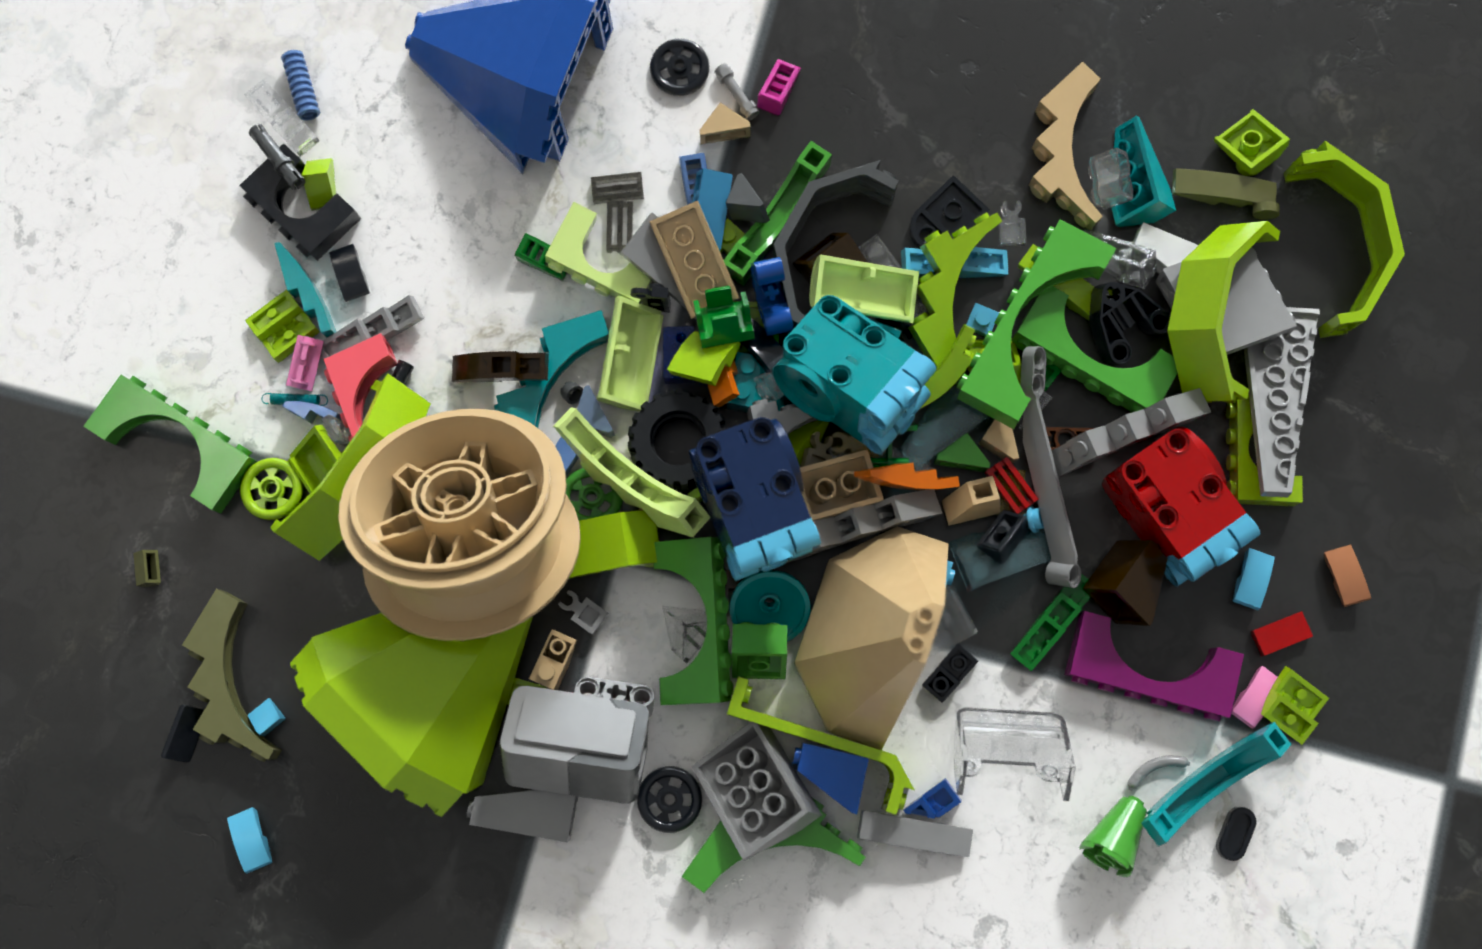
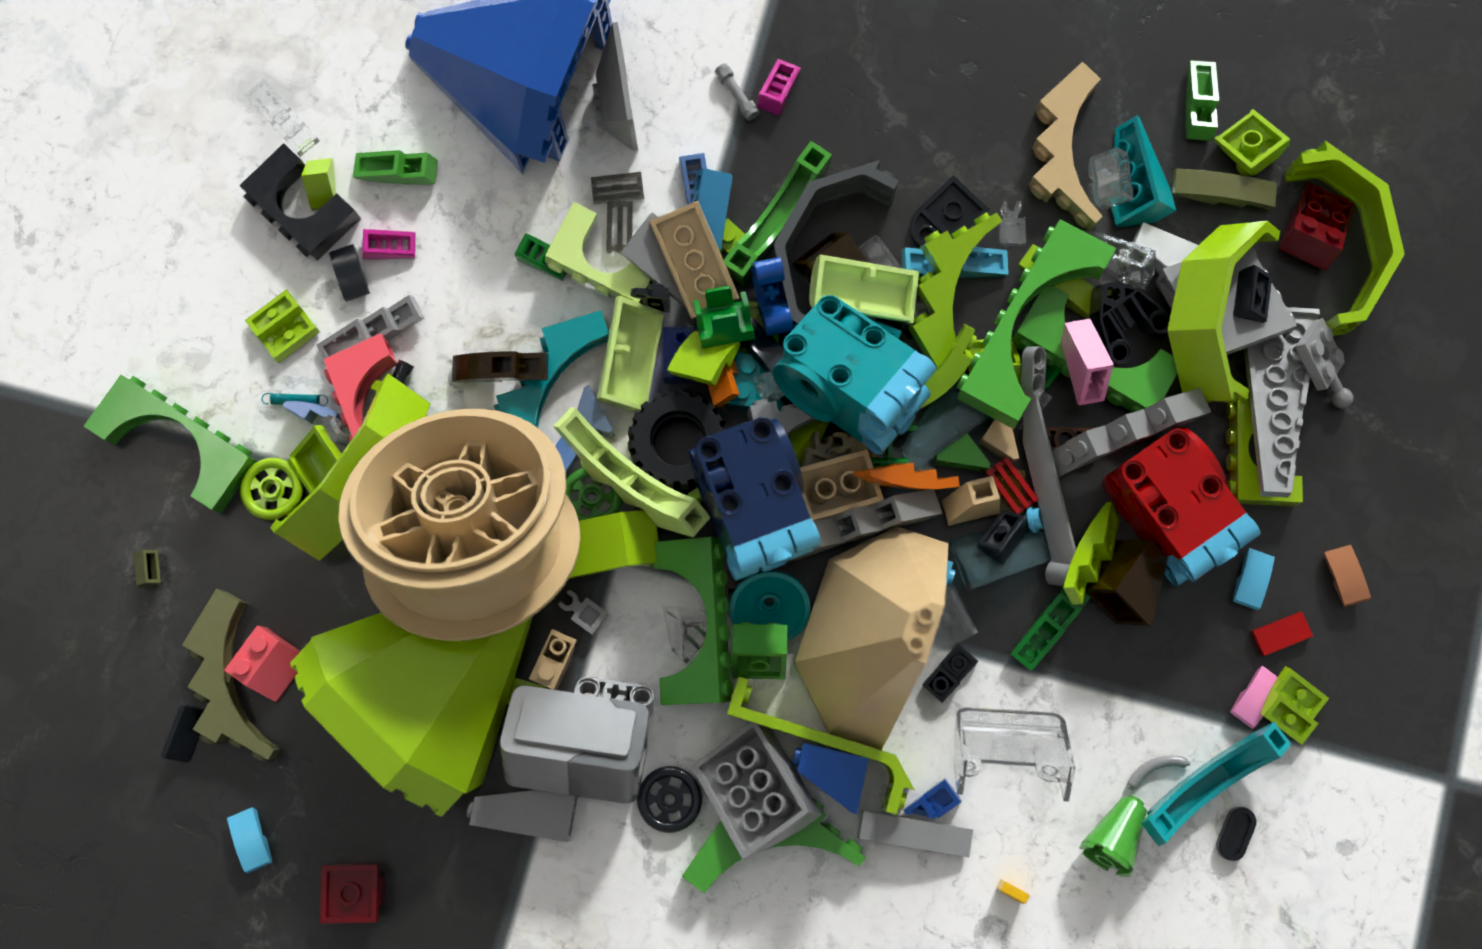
(264, 663): none -> coral slope
(266, 717): medium azure slope -> none
(282, 164): dark grey pin -> none
(300, 85): medium blue piece -> none
(301, 285): teal slope -> none
(304, 363): bright pink hinge -> none
(351, 893): none -> dark red panel
(378, 253): none -> dark pink slope
(395, 167): none -> bright green slope
(575, 396): dark grey hinge -> none
(613, 91): none -> light grey slope
(669, 84): black plate -> none
(723, 126): tan slope -> none
(745, 203): dark grey slope -> none
(982, 319): medium azure plate -> none
(1013, 891): none -> yellow tile
(1086, 361): none -> bright pink slope
(1093, 548): none -> lime slope
(1201, 101): none -> bright green slope
(1206, 690): magenta arch -> none
(1253, 294): none -> black slope
(1266, 210): olive tile -> none
(1317, 227): none -> dark red slope
(1324, 361): none -> light grey plate

